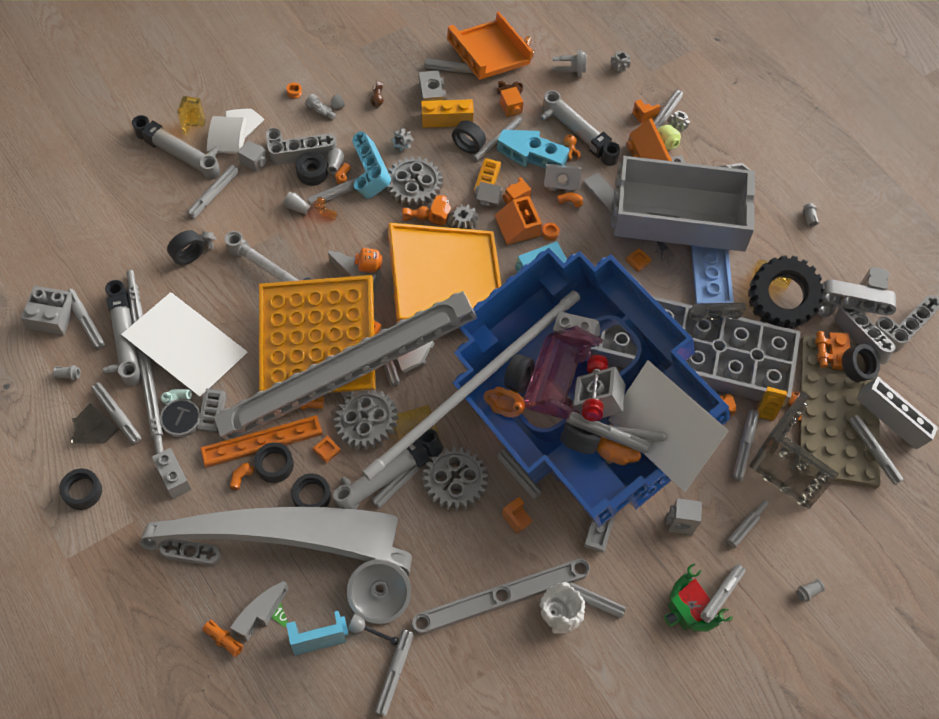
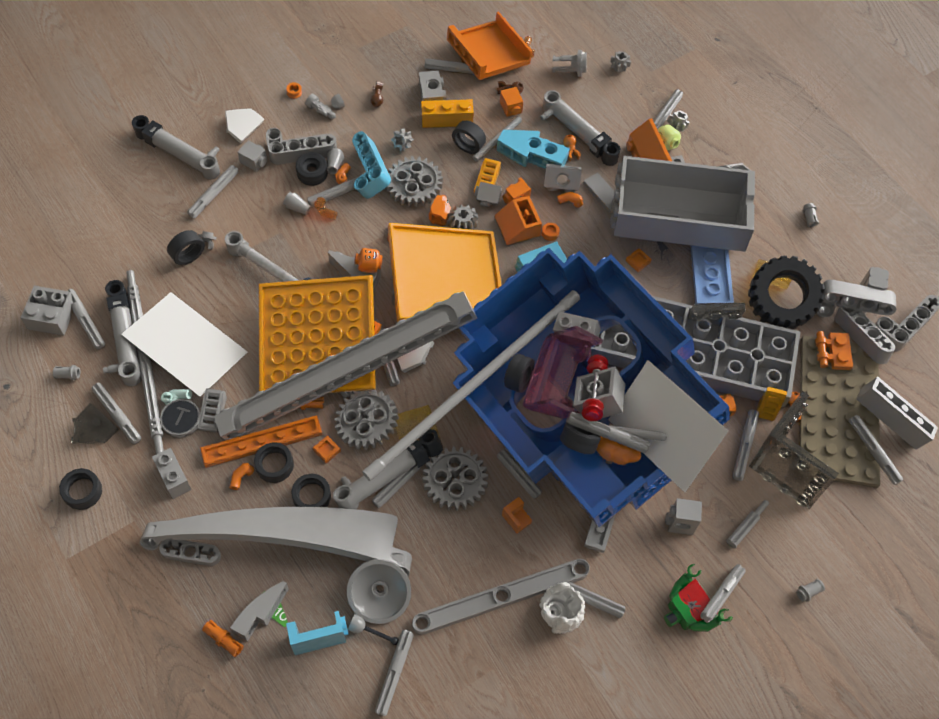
(190, 113): clear yellow panel -> none
(226, 134): white slope -> none
(422, 213): orange arm -> none
(505, 402): orange arm -> none
(645, 112): orange panel -> none
(871, 361): black tyre -> none

